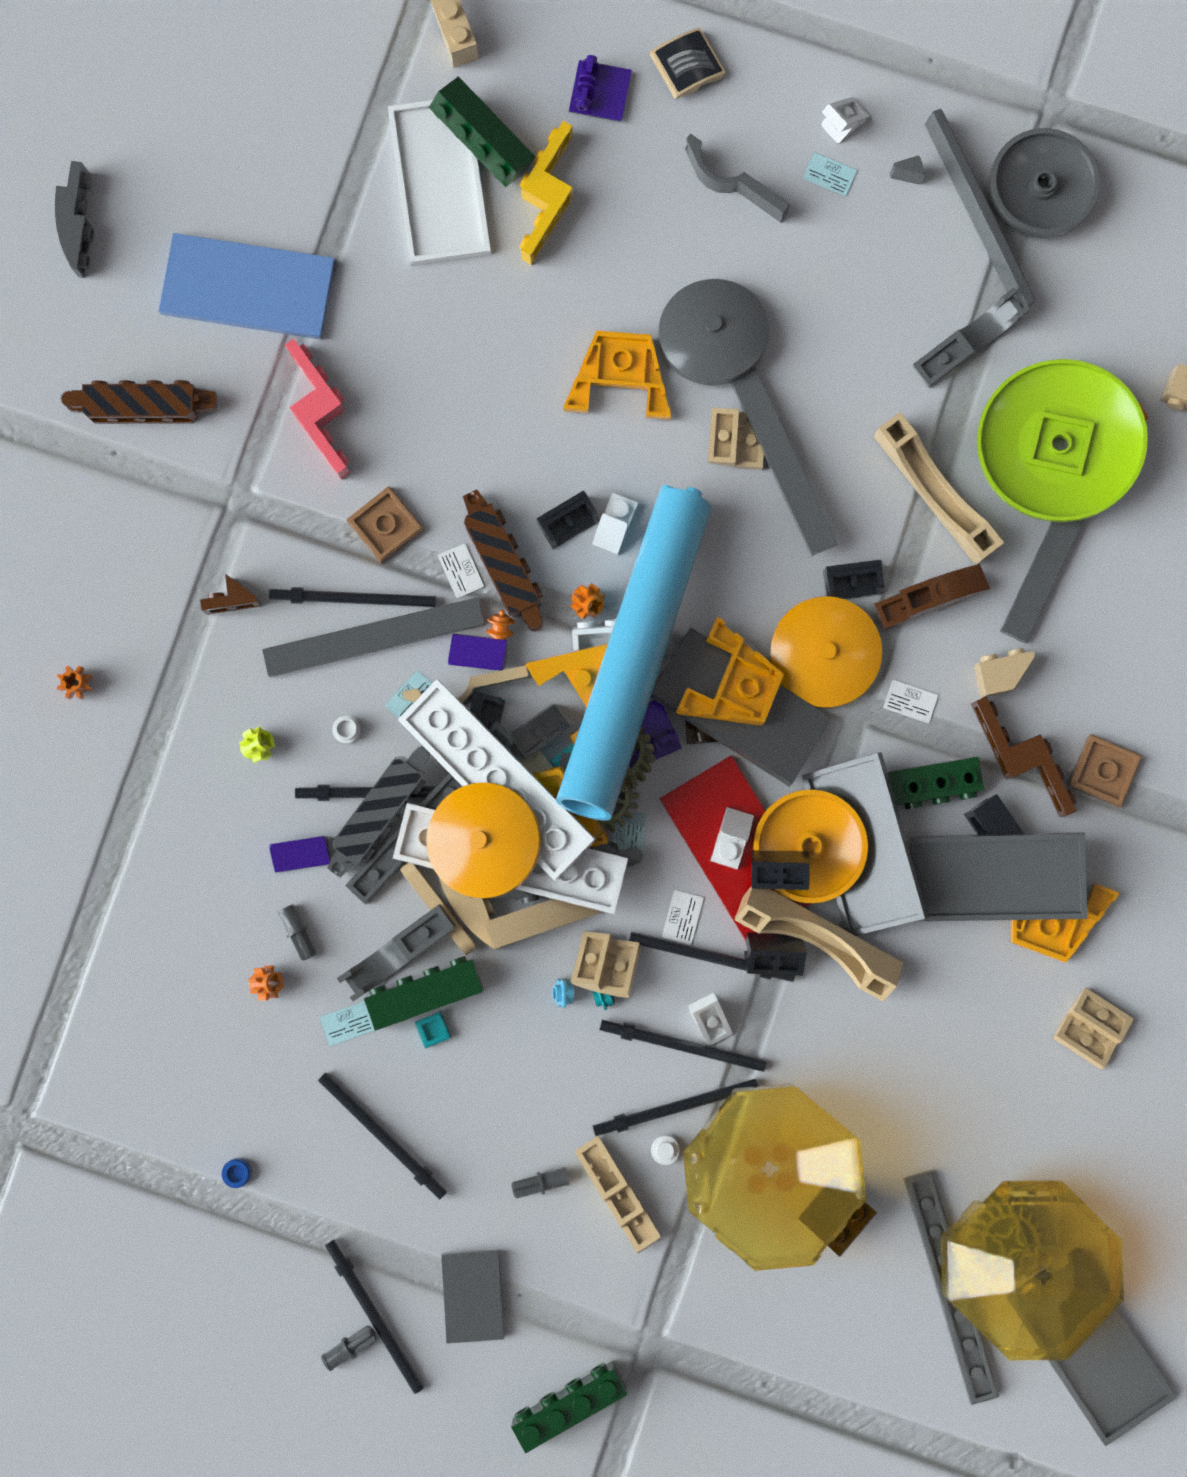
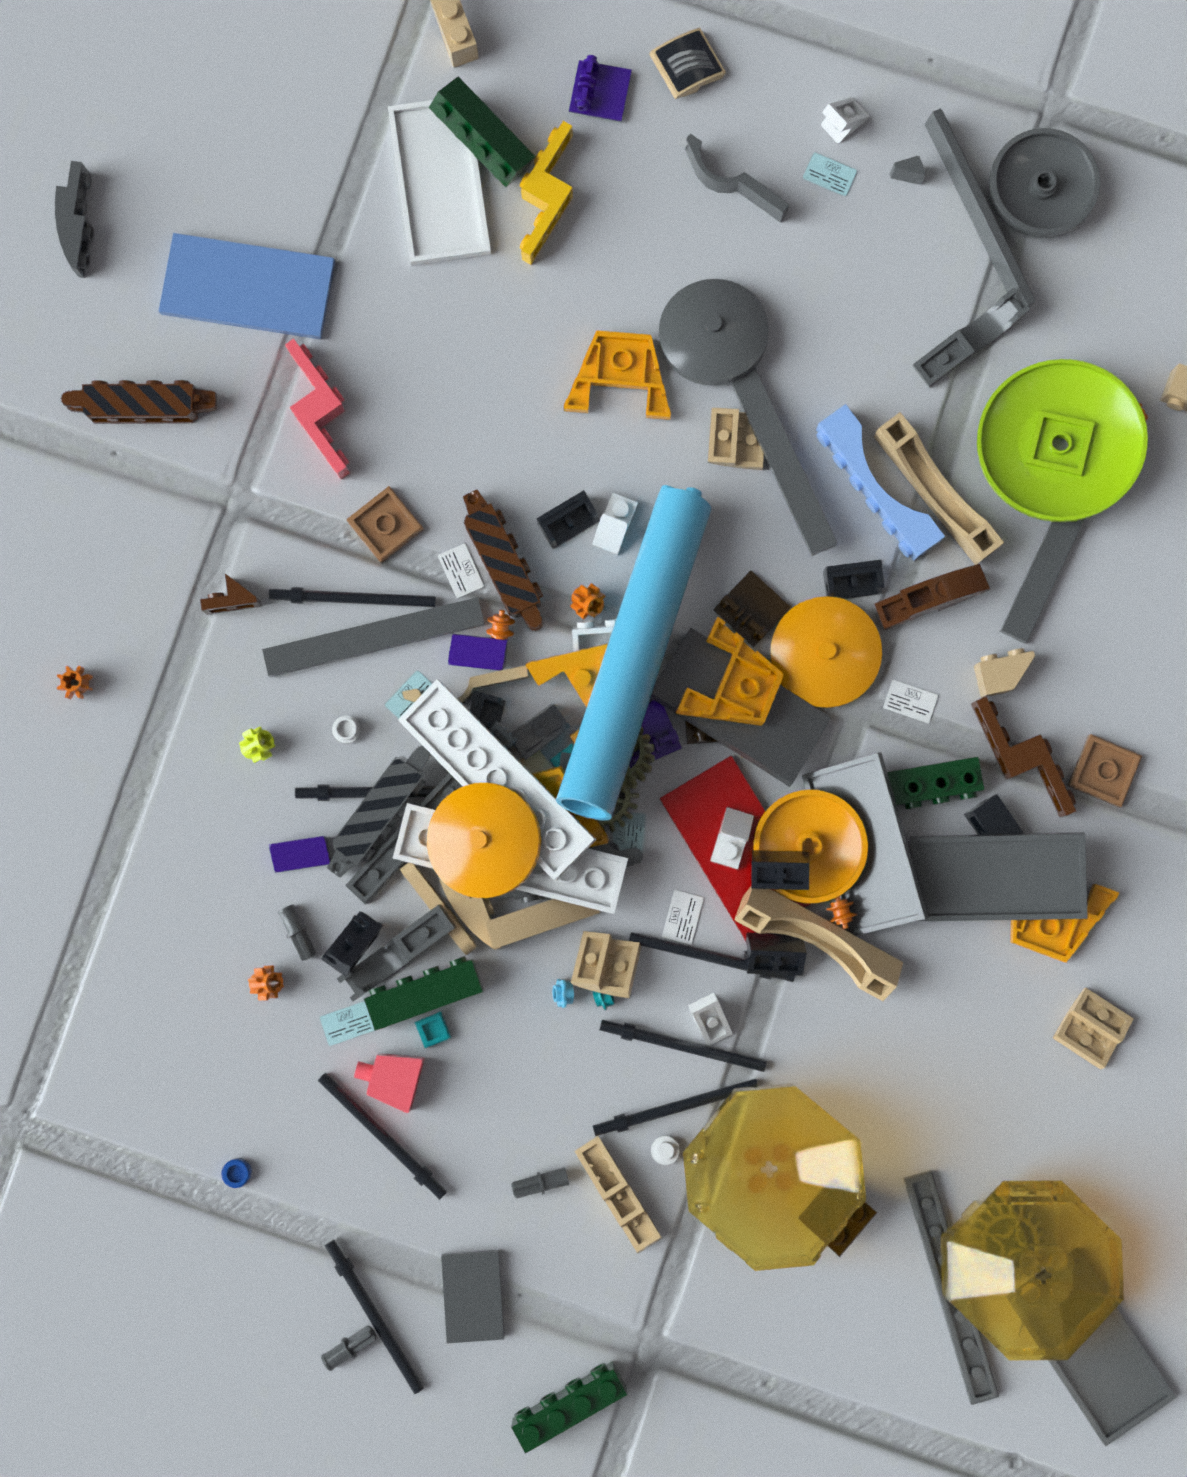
(352, 943): none -> black hinge
(392, 1079): none -> coral torso
(752, 608): none -> dark brown hinge
(841, 912): none -> orange wheel
(912, 528): none -> light blue arch

